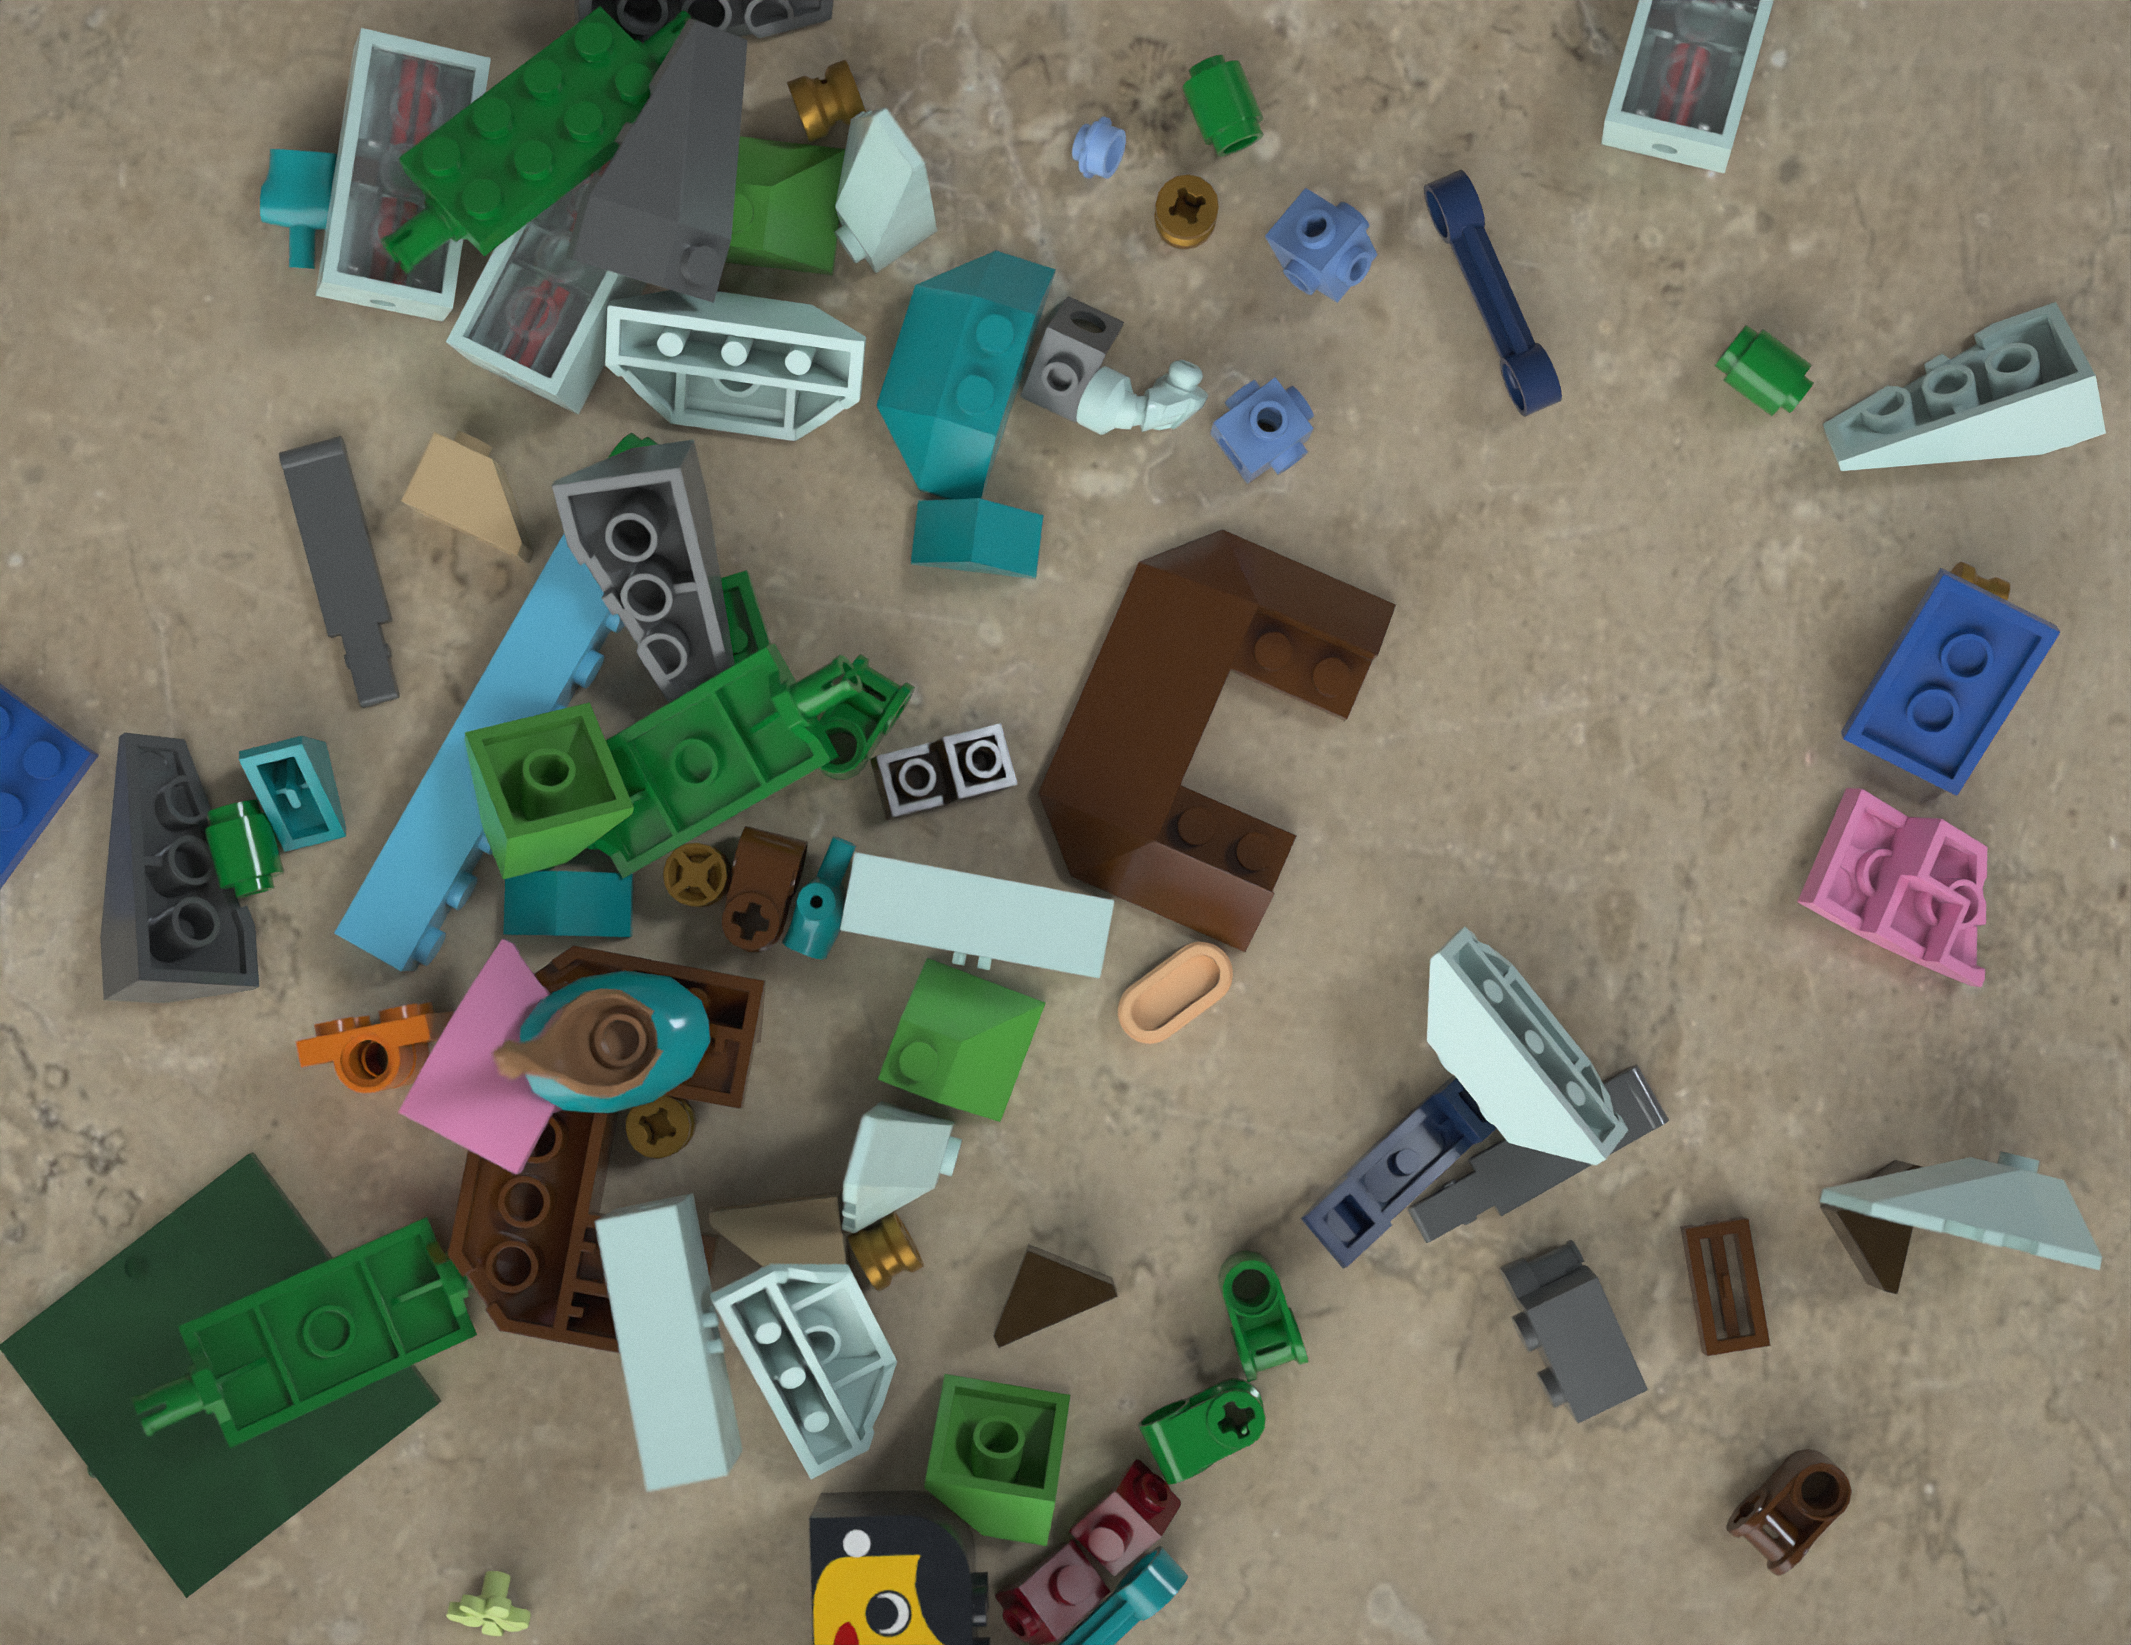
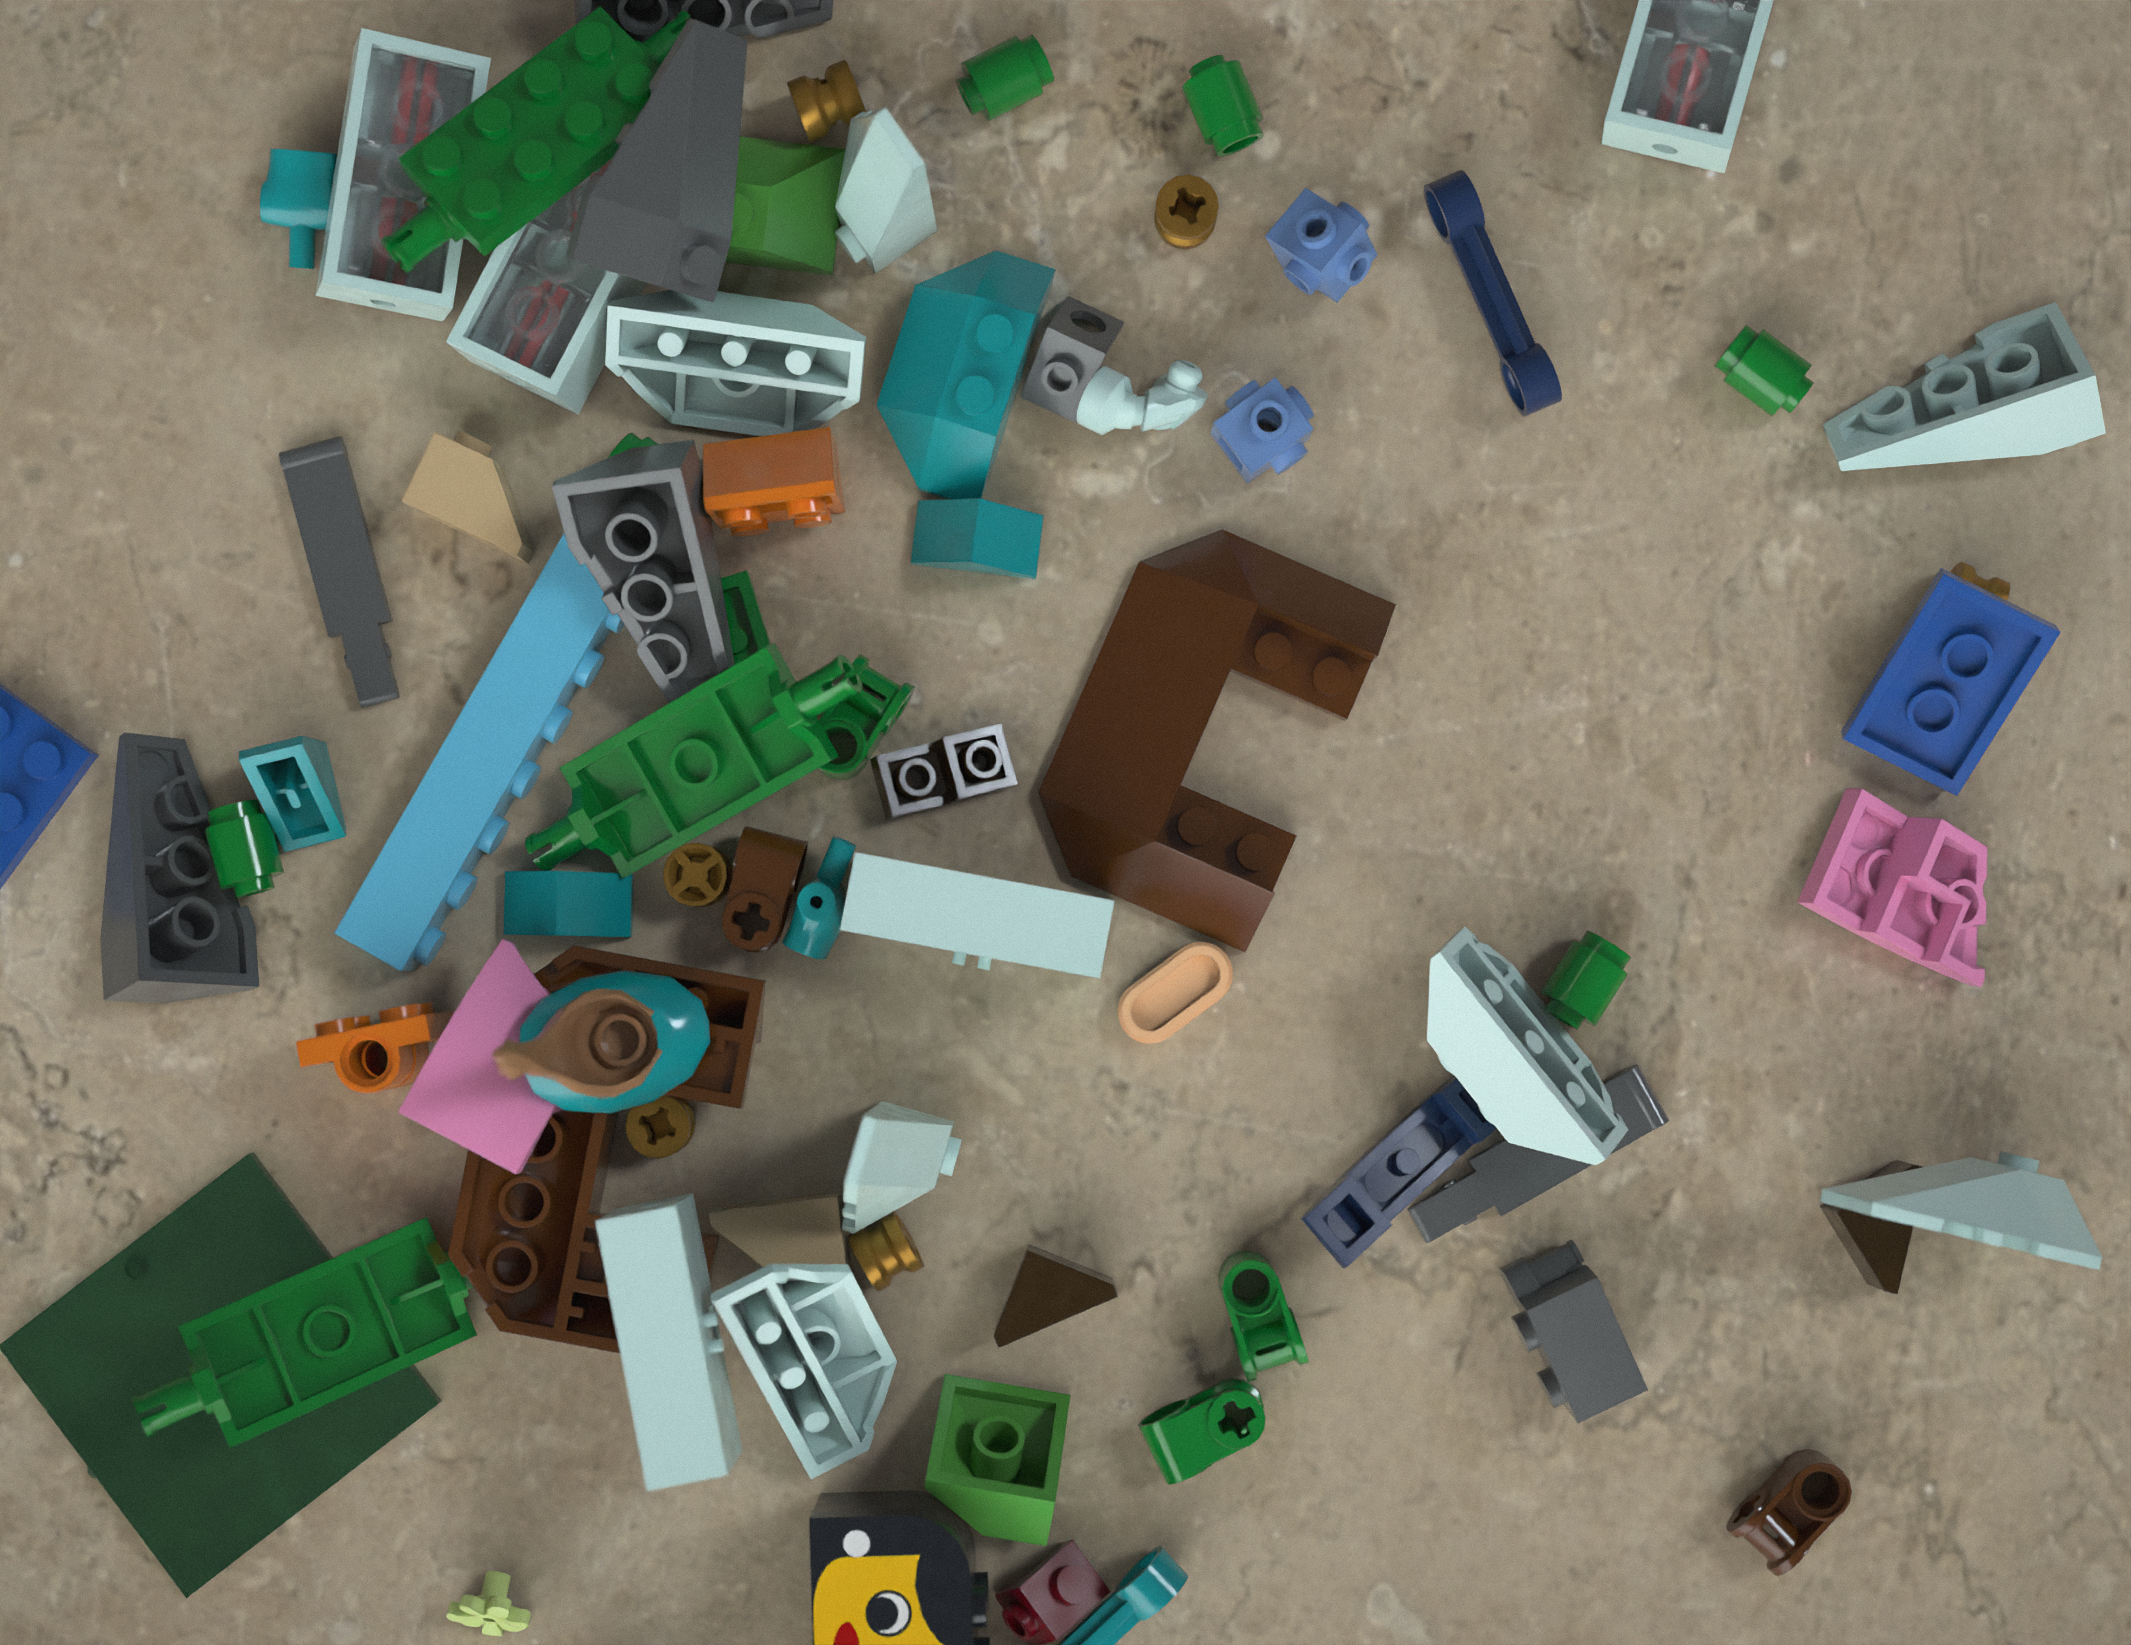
(545, 788): bright green slope -> none
(773, 481): none -> orange slope
(961, 1040): bright green slope -> none
(1004, 77): none -> green brick
(1099, 148): light blue plate -> none
(1127, 1518): dark red bracket -> none
(1585, 980): none -> green brick
(1750, 1284): reddish brown tile -> none

